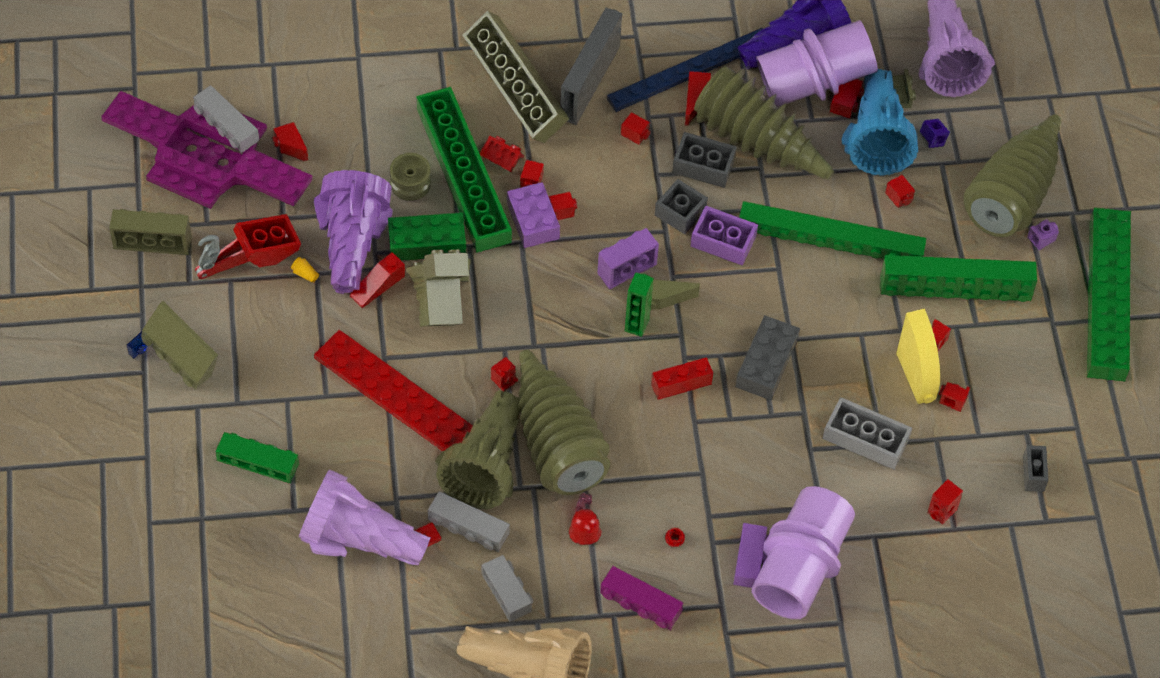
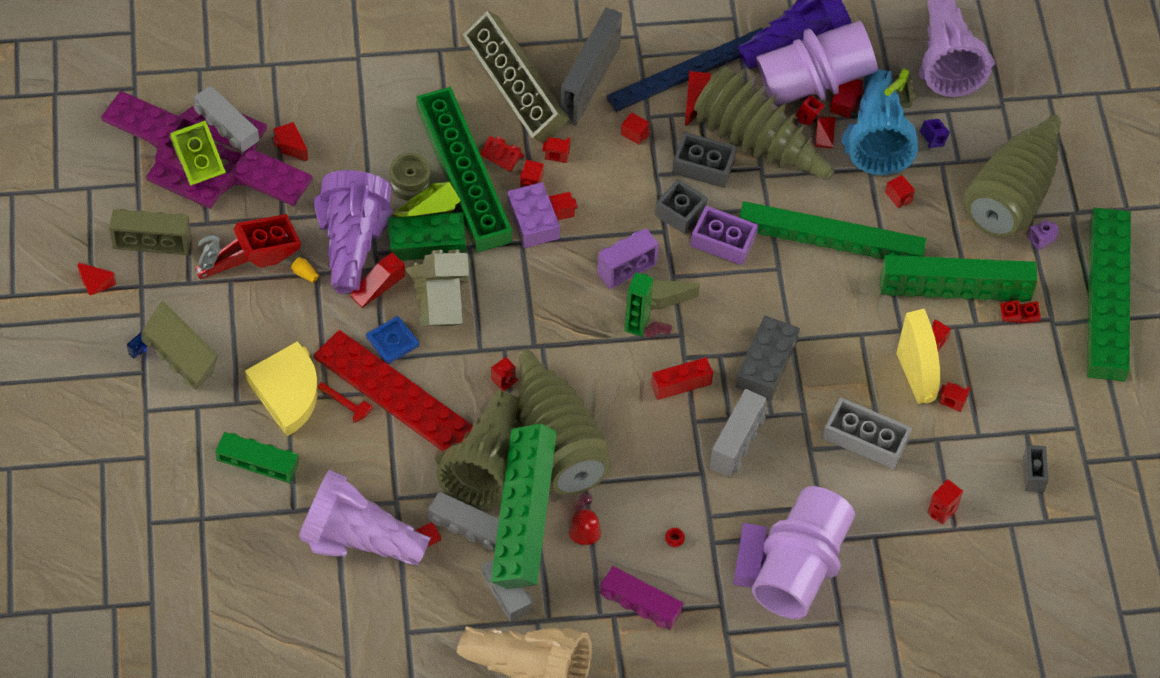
(95, 278): none -> red slope
(197, 153): none -> lime slope
(286, 386): none -> light yellow brick
(360, 411): none -> red piece
(392, 340): none -> blue plate
(433, 199): none -> lime slope
(524, 506): none -> green brick
(556, 149): none -> red brick
(657, 328): none -> clear pink arm
(738, 433): none -> light grey brick
(806, 113): none -> red brick
(825, 131): none -> red slope
(899, 84): none -> lime piece
(1020, 313): none -> red slope

